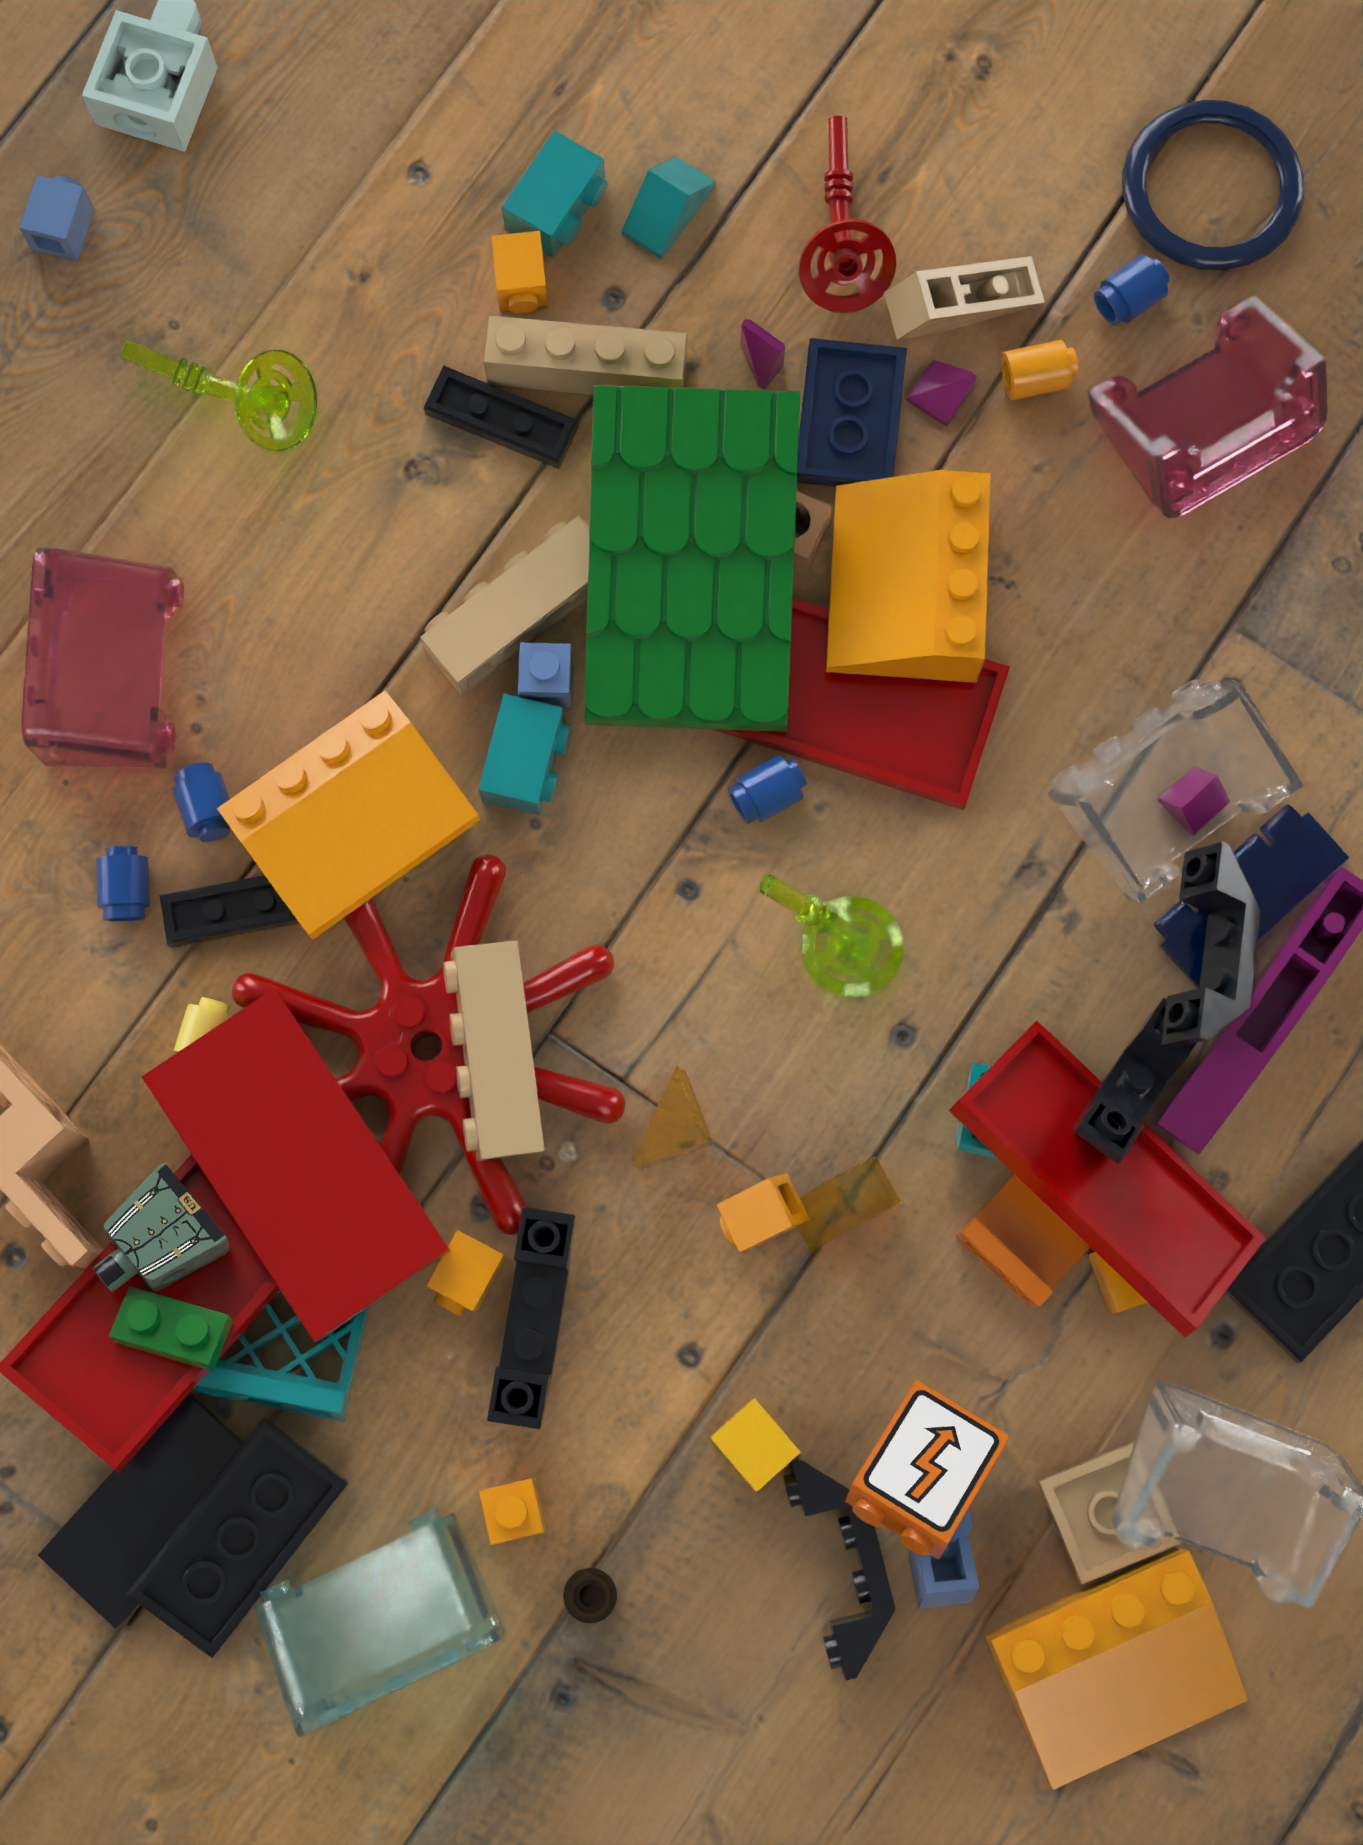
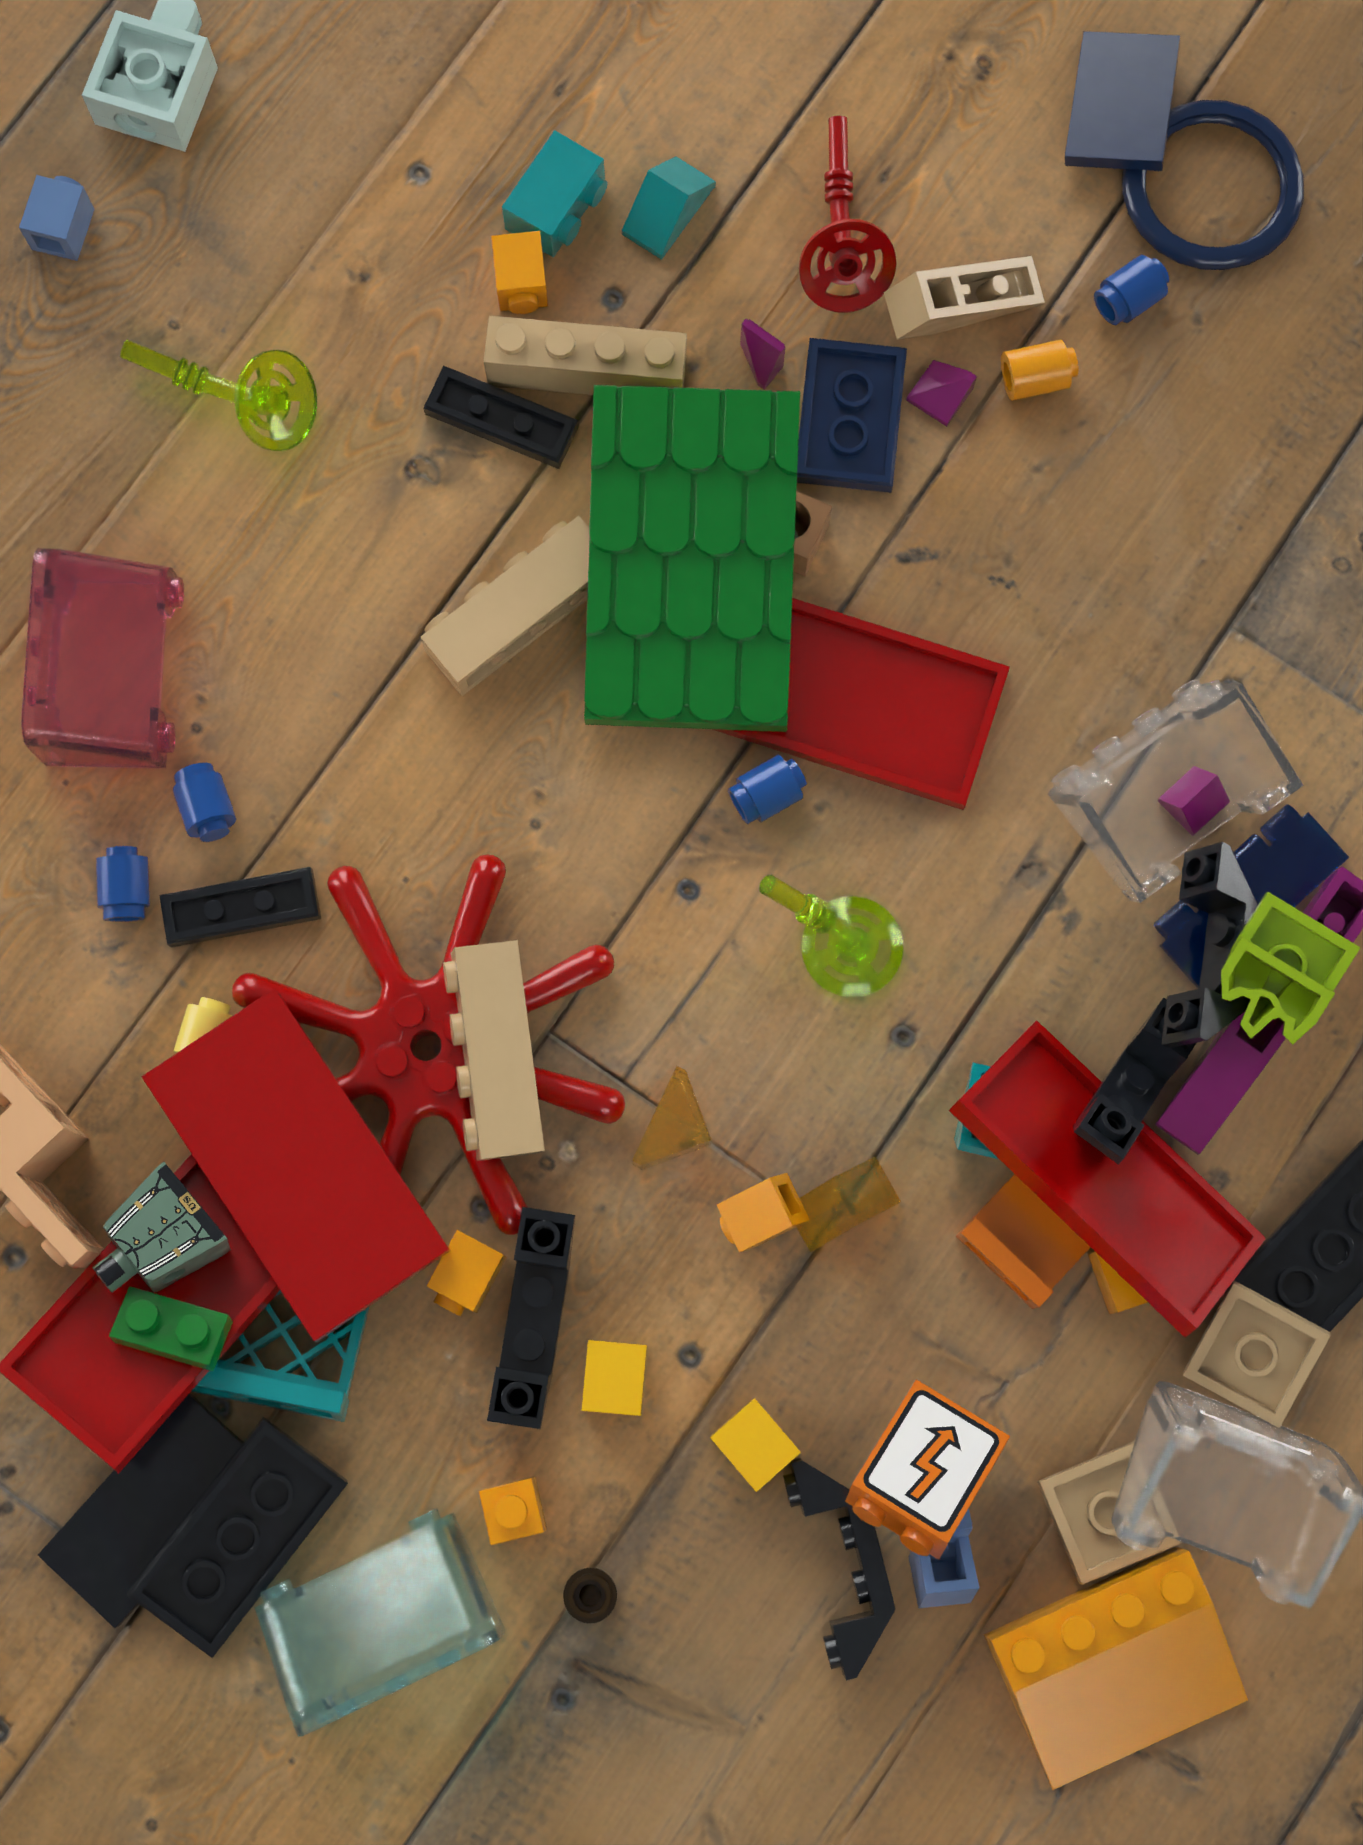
(349, 814): light orange slope -> none
(524, 754): teal brick -> none
(546, 673): medium blue brick -> none
(614, 1378): none -> yellow piece
(910, 576): light orange slope -> none
(1122, 101): none -> tile
(1219, 413): clear pink windscreen -> none
(1256, 1354): none -> tan plate
(1285, 968): none -> lime plate

